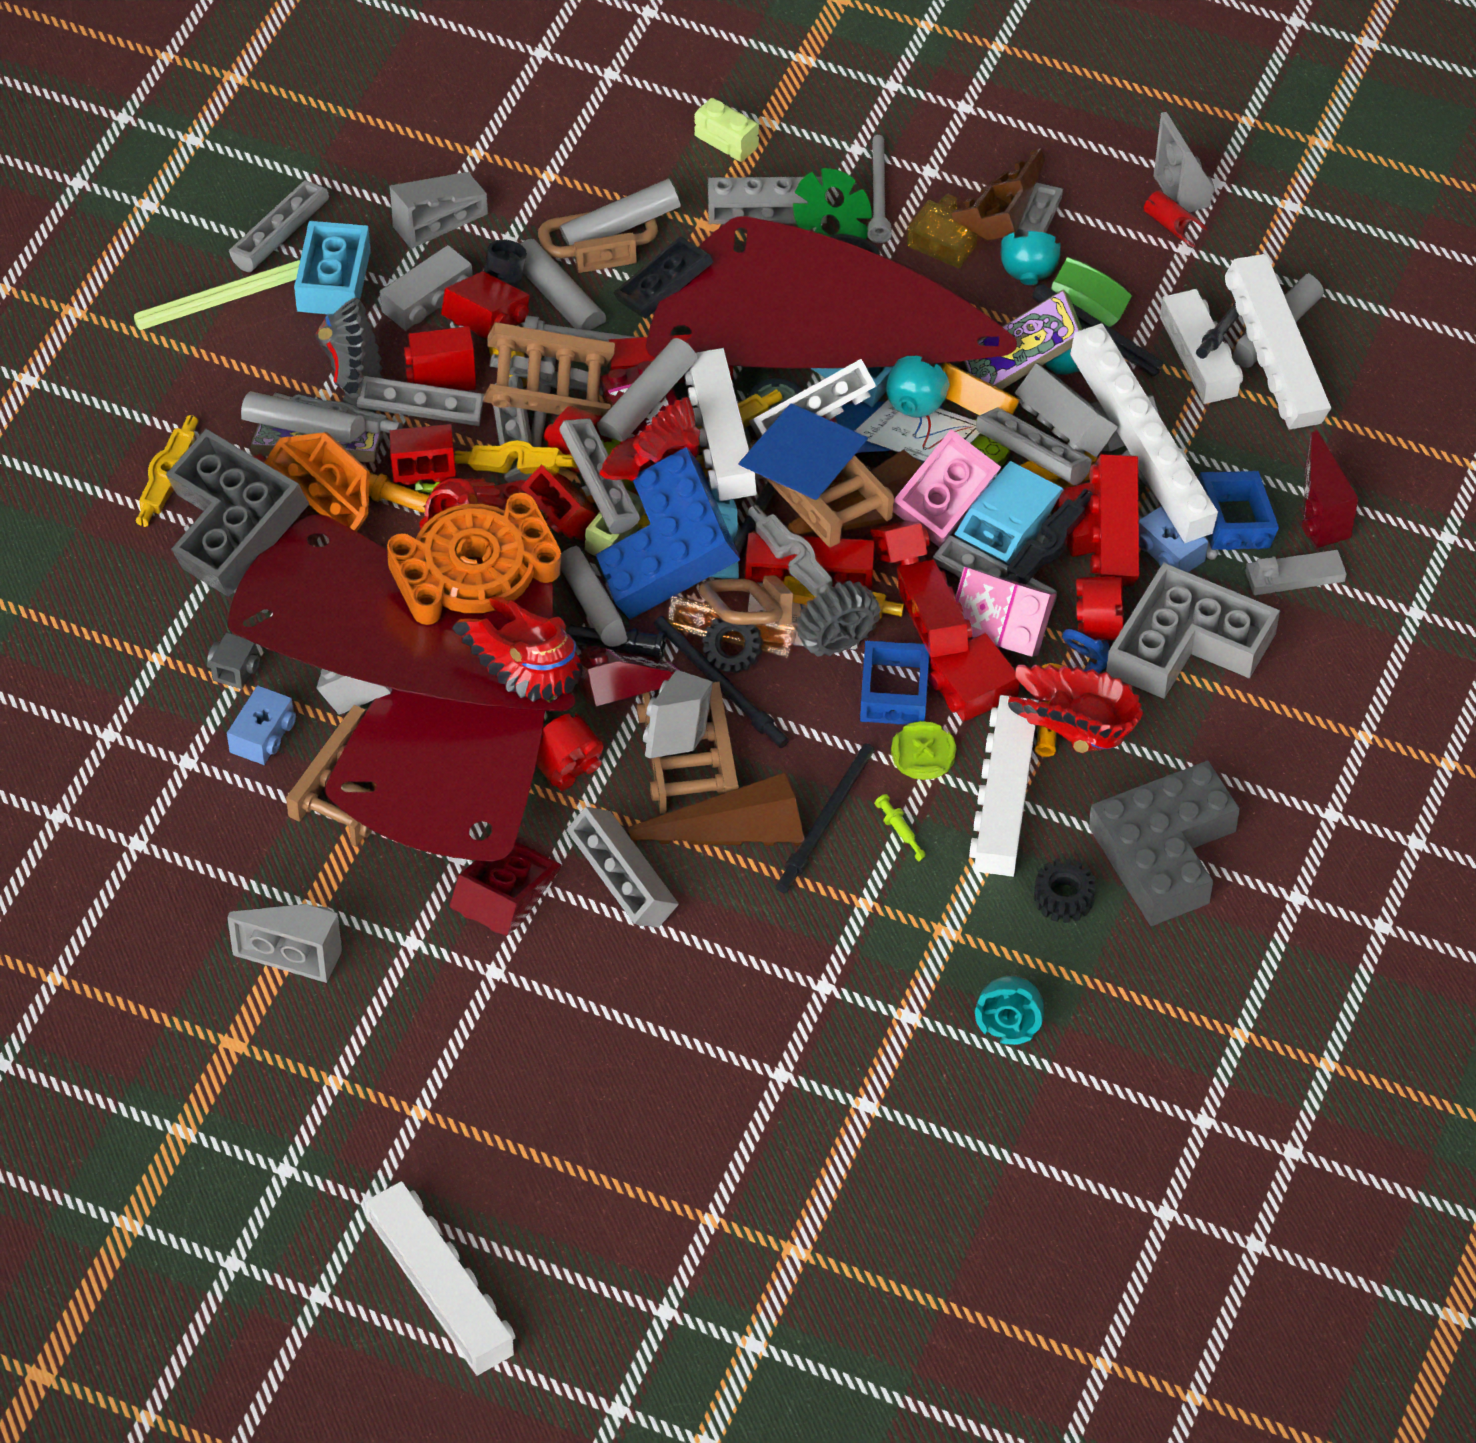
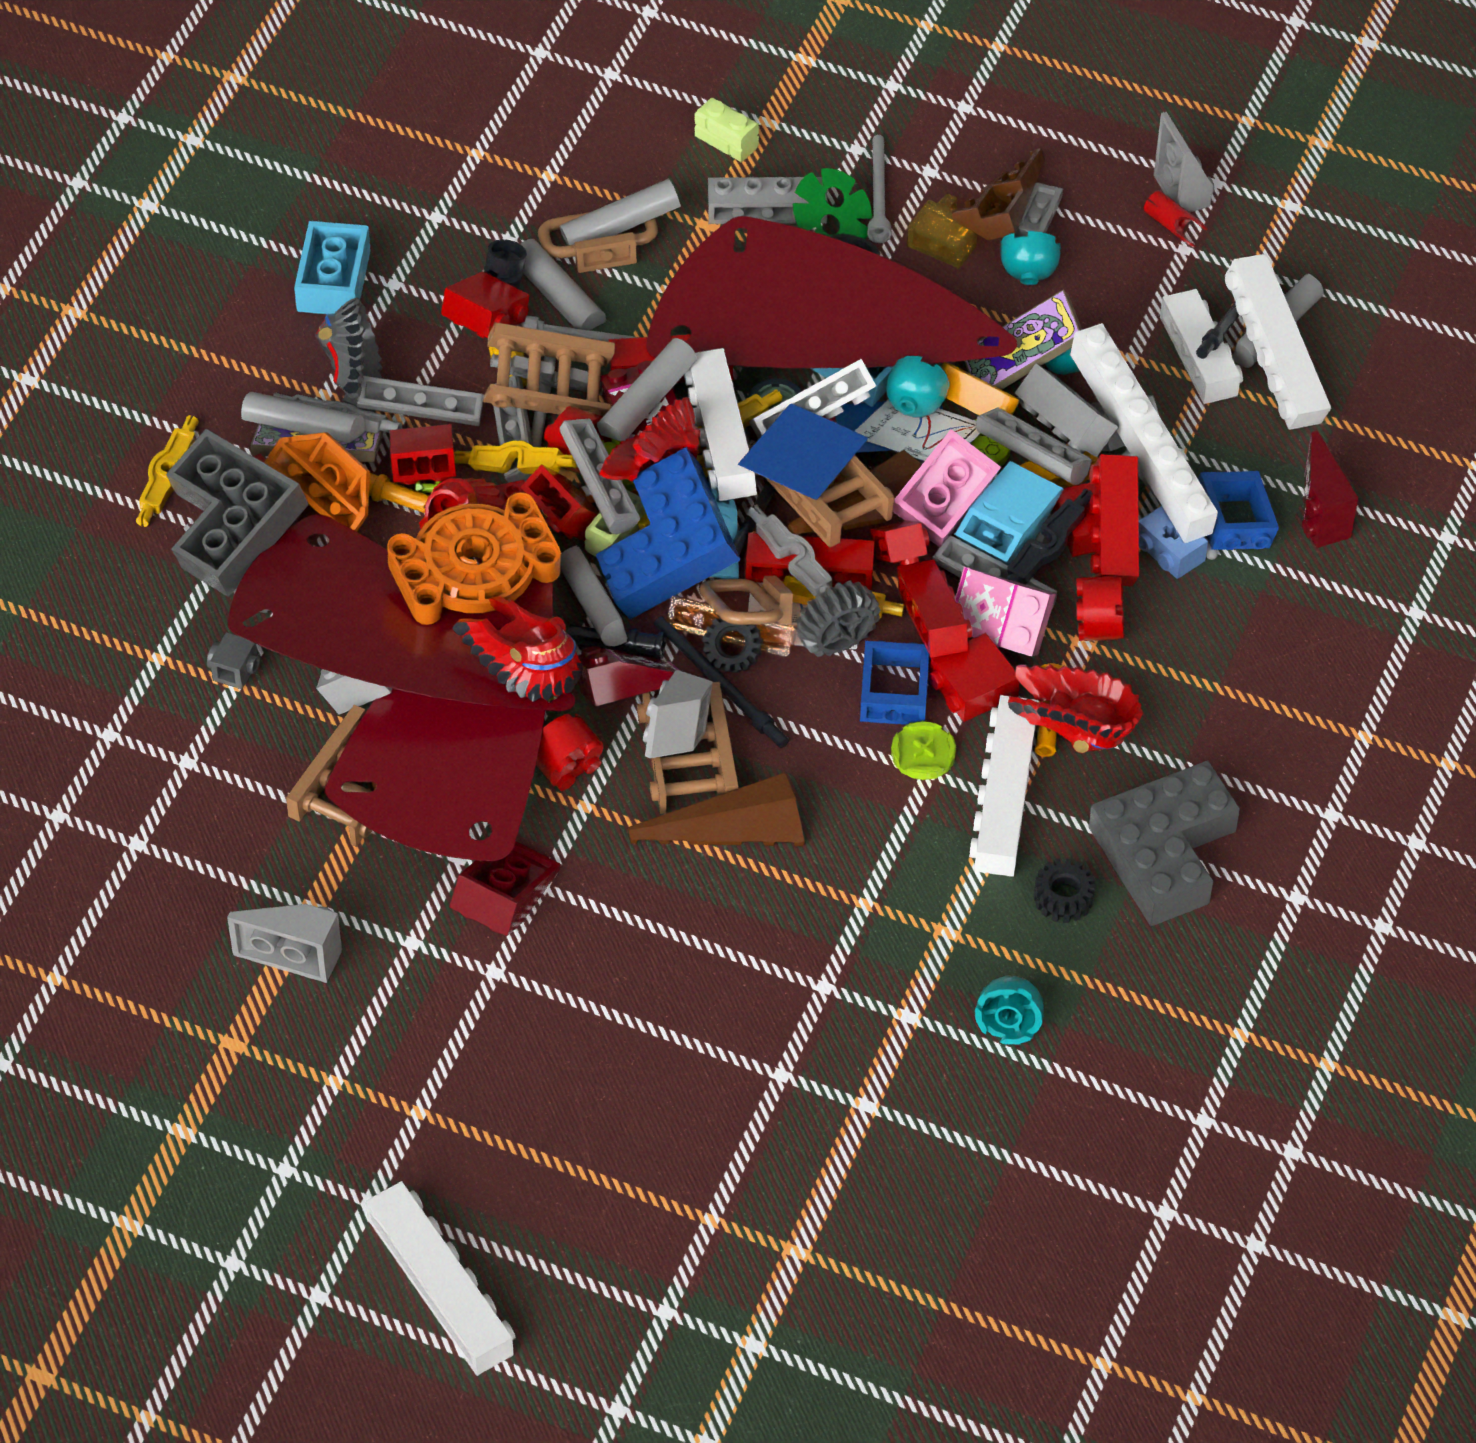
(216, 295): yellowish green axle -> none
(261, 725): medium blue brick -> none
(278, 225): light grey brick -> none
(423, 287): light grey brick -> none
(435, 206): light grey wedge -> none
(441, 359): red brick -> none
(622, 867): light grey brick -> none
(655, 280): black tile -> none
(798, 861): black bar -> none
(894, 818): lime piece -> none
(1092, 291): bright green slope -> none
(1092, 648): blue piece -> none
(1127, 348): black axle -> none
(1189, 617): light grey brick -> none
(1295, 572): light grey hinge -> none

